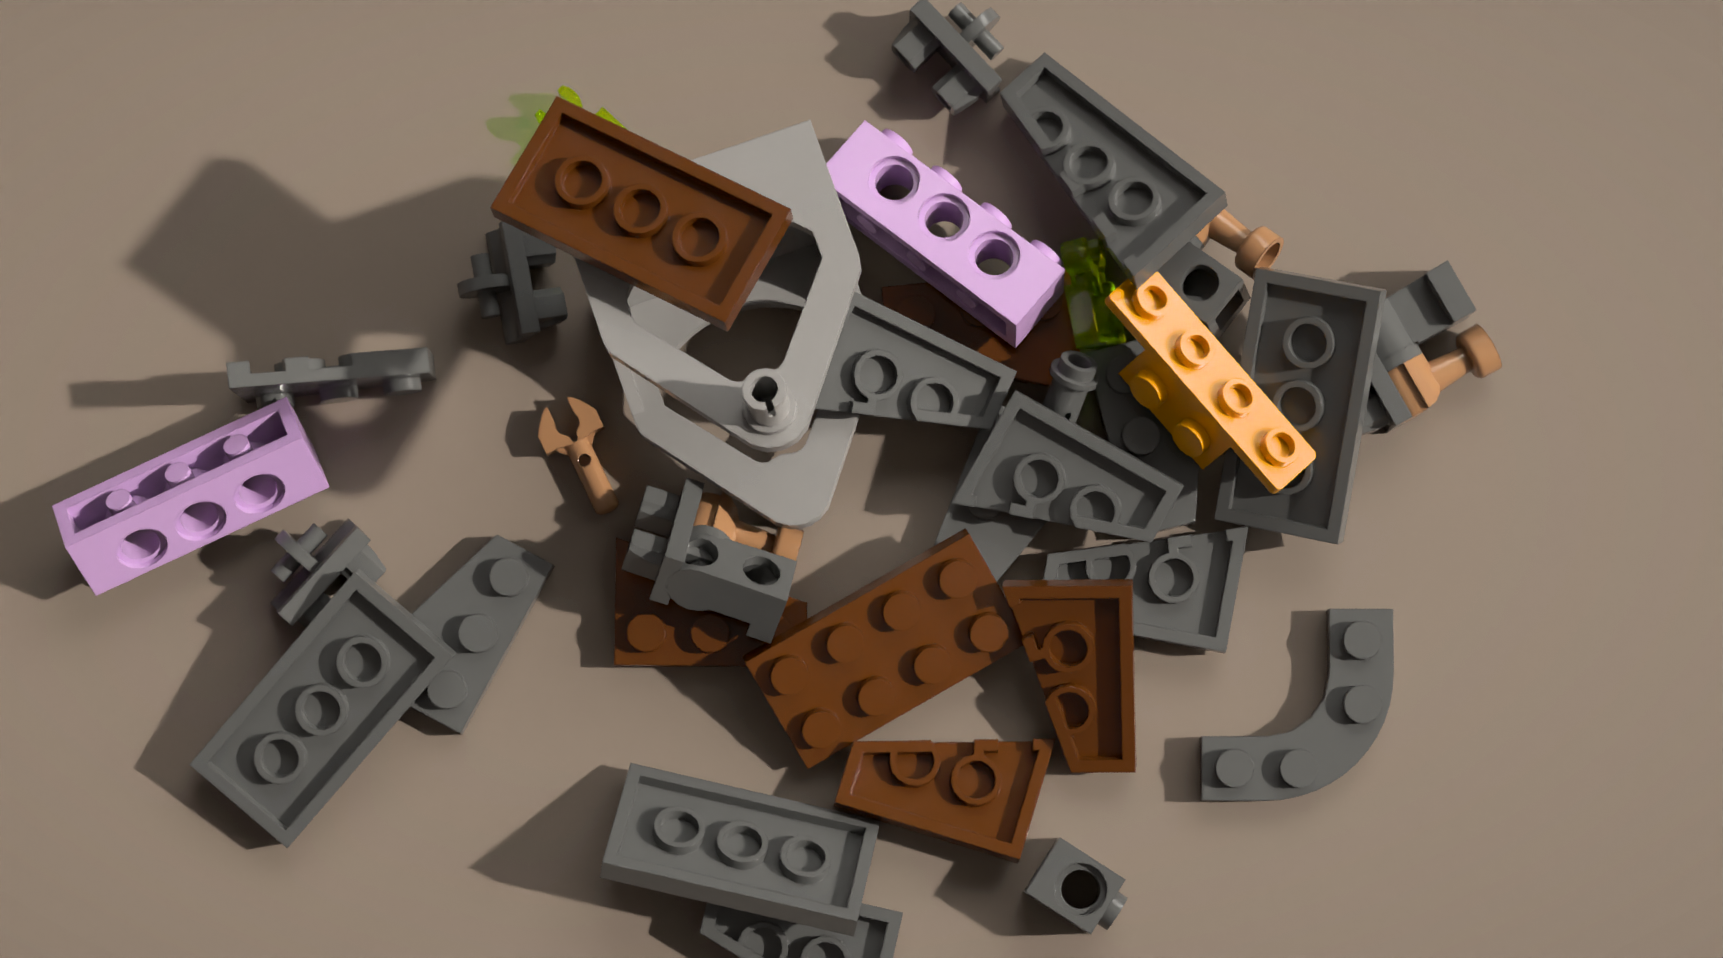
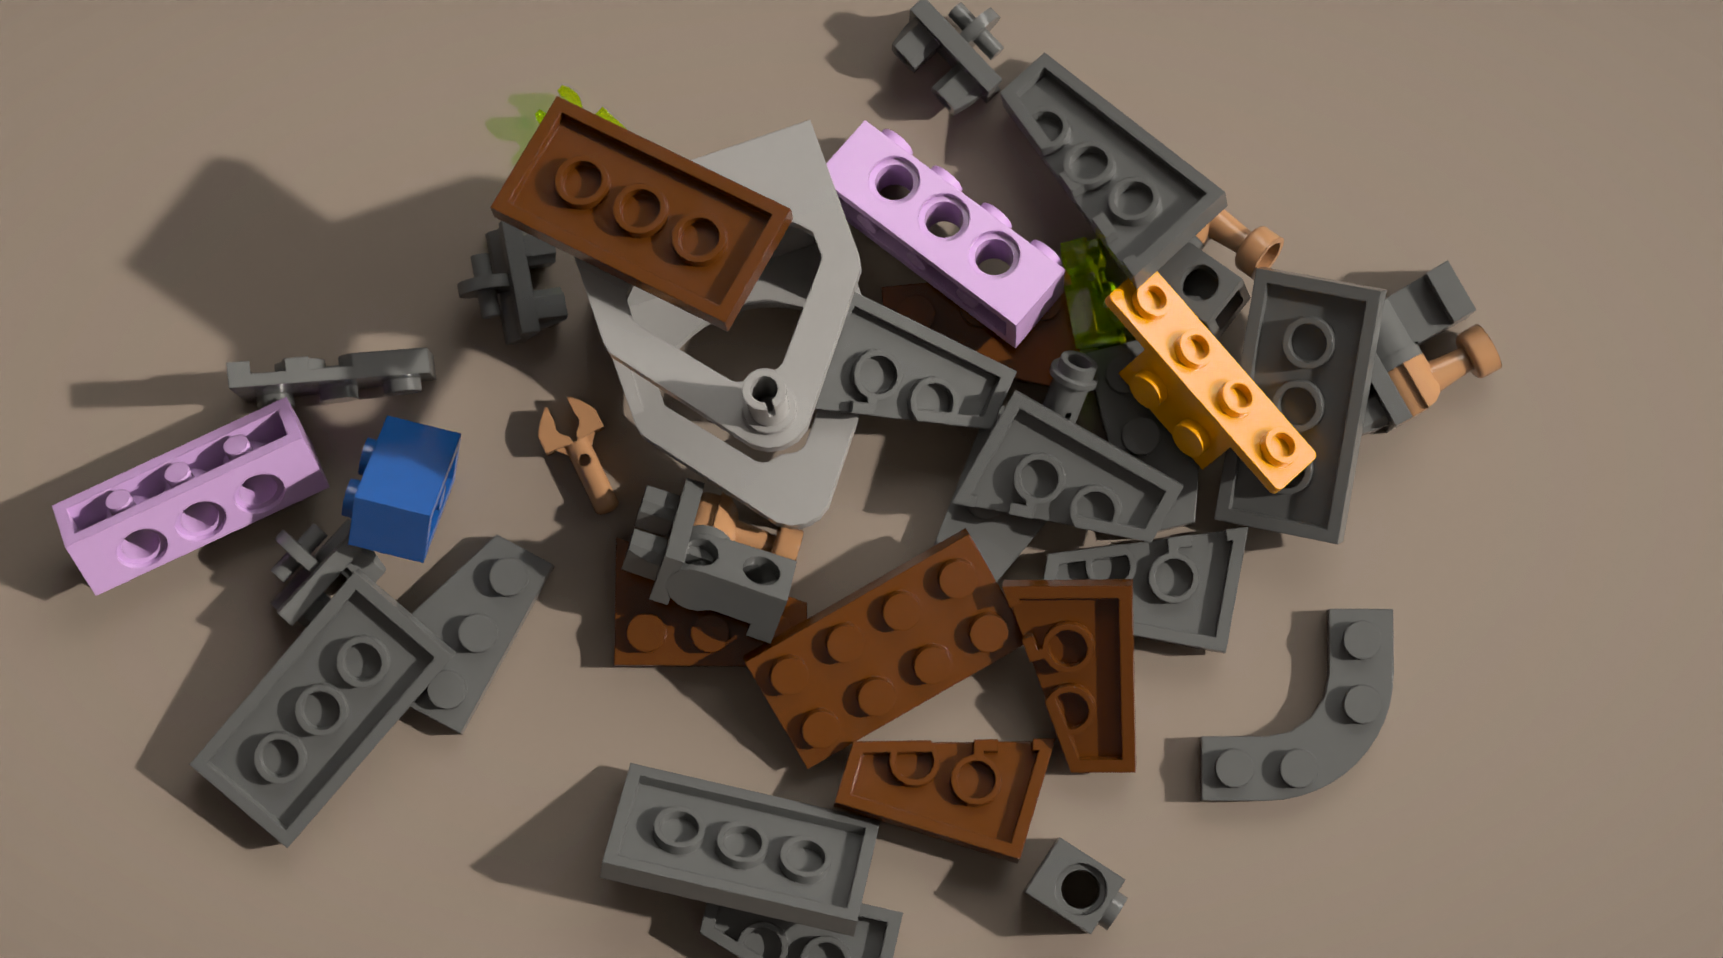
(401, 488): none -> blue brick

